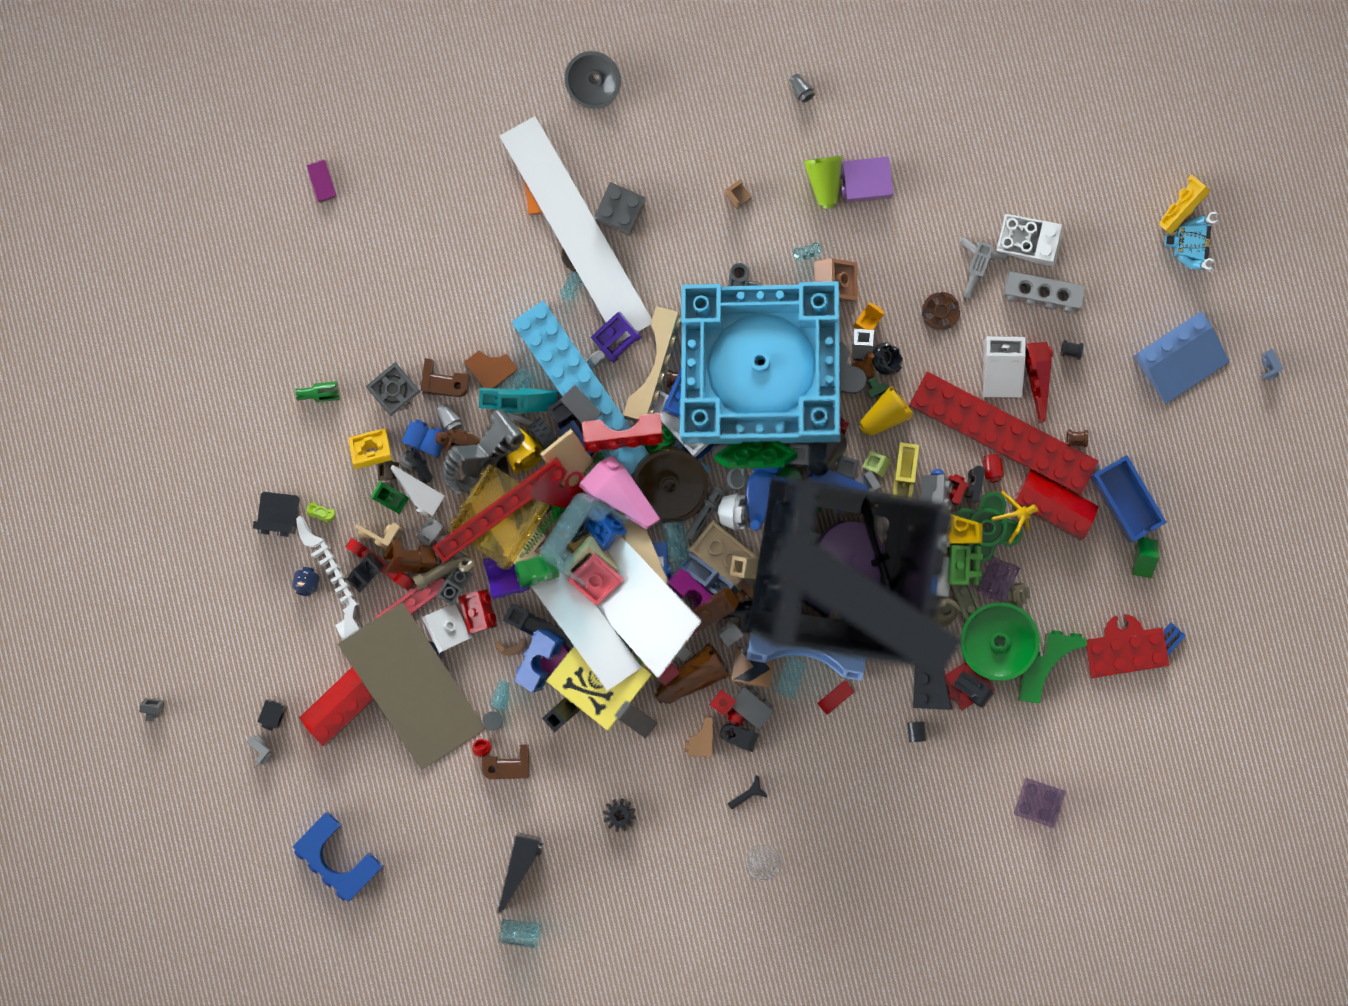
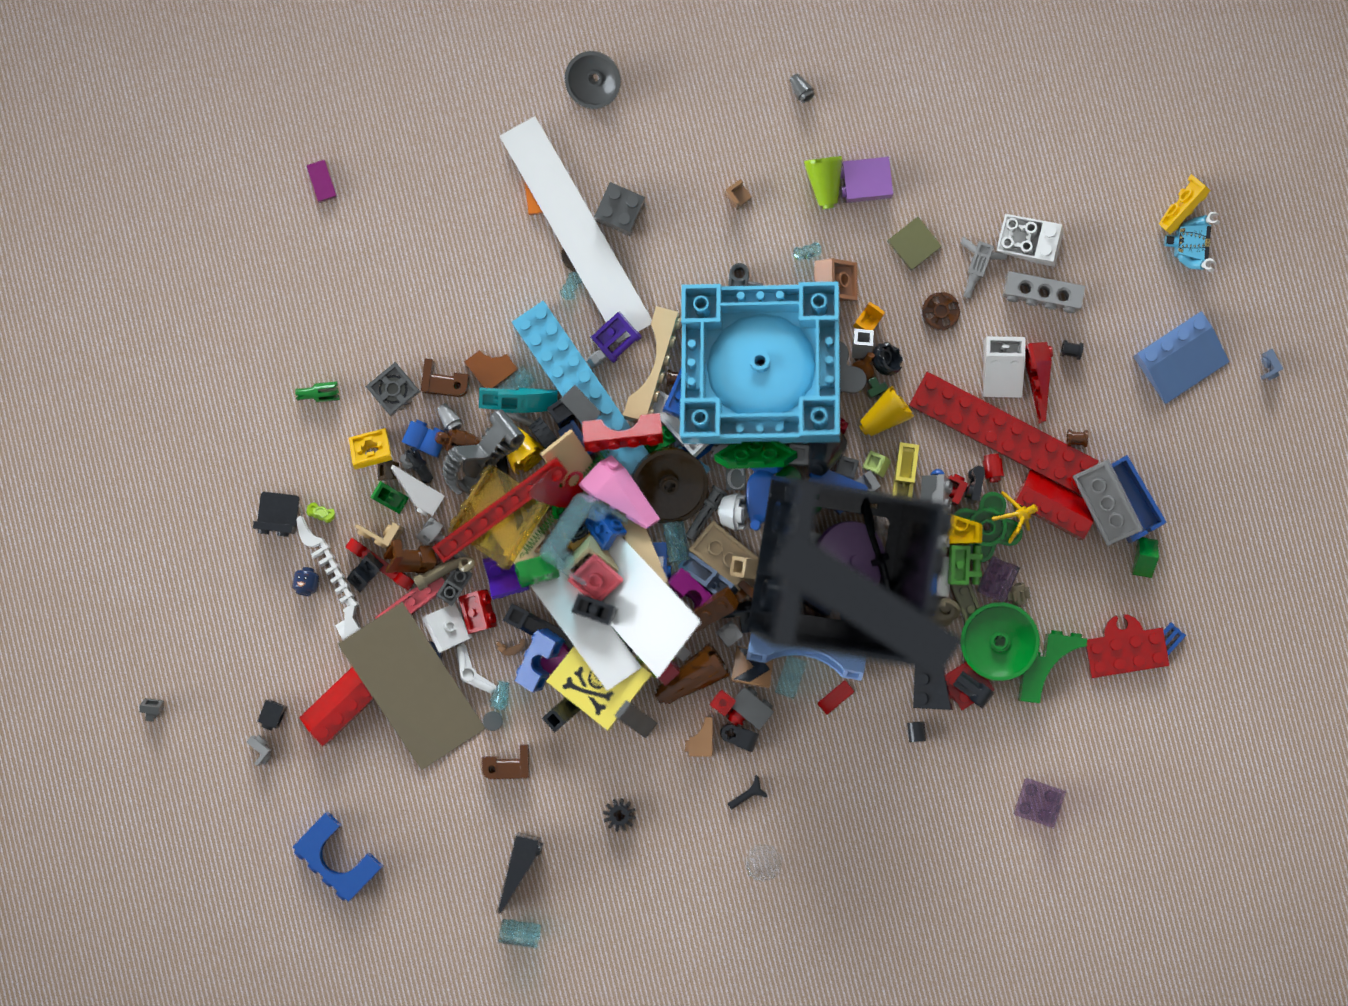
(468, 674): none -> white piece
(481, 747): red plate -> none
(594, 609): none -> black brick
(914, 243): none -> olive tile
(1108, 502): none -> light grey tile

